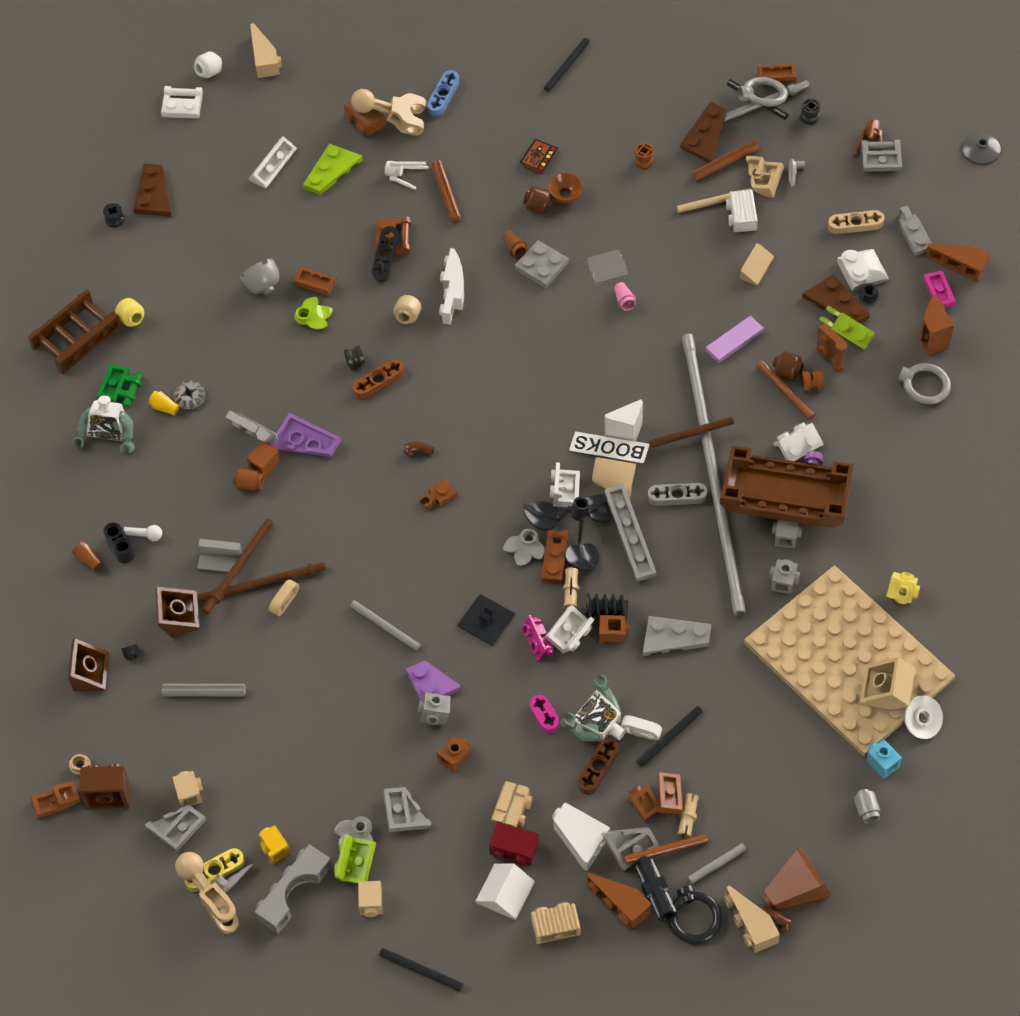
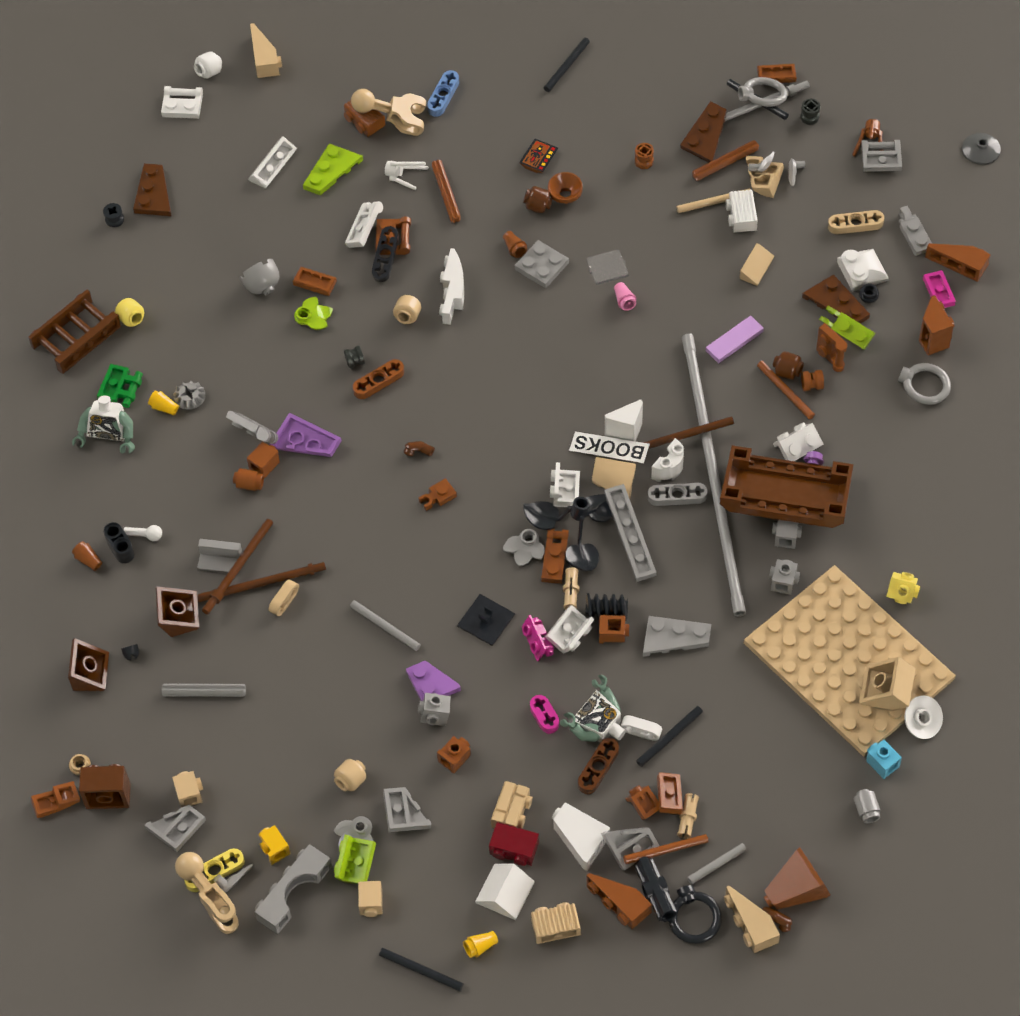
(350, 775): none -> tan head
(363, 224): none -> white plate
(478, 944): none -> yellow cone
(670, 466): none -> white cylinder
(765, 163): none -> light grey bar

